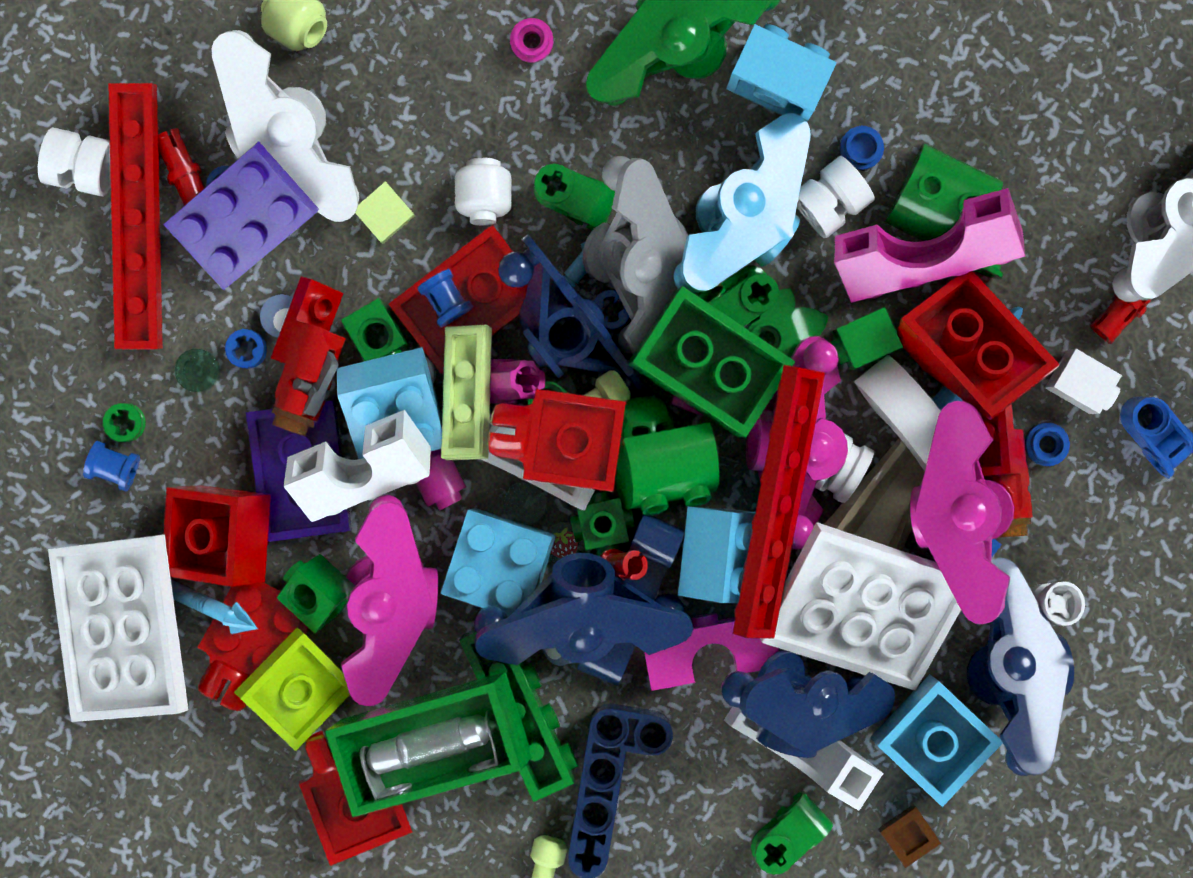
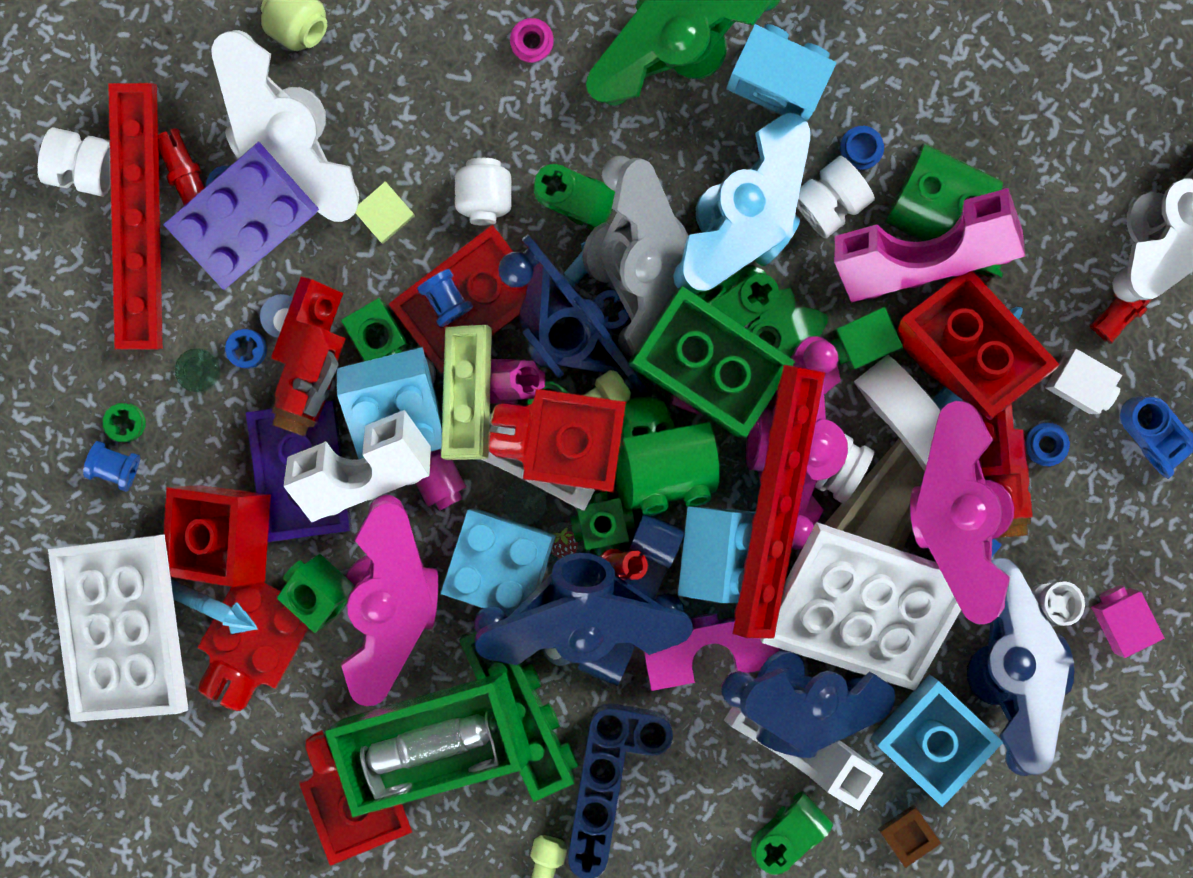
(295, 689): lime plate -> none
(1127, 621): none -> dark pink brick

